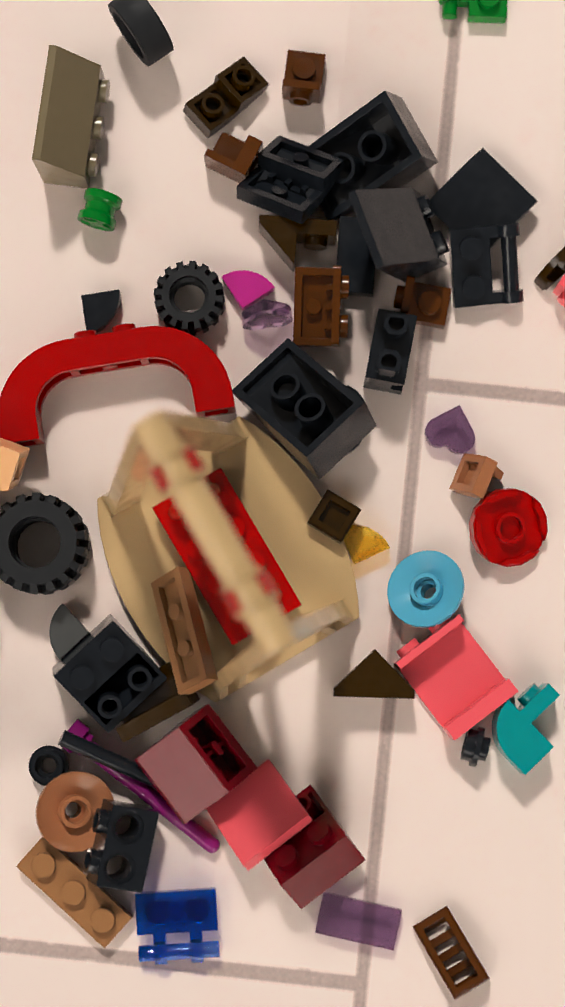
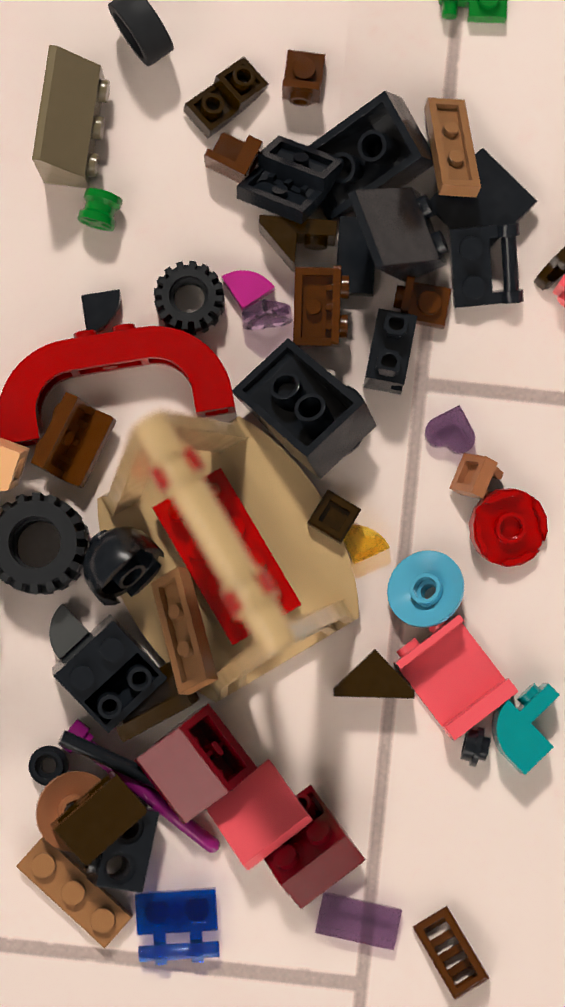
(73, 440): none -> reddish brown bracket
(99, 818): none -> dark brown panel
(120, 563): none -> black cylinder
(452, 147): none -> medium nougat plate

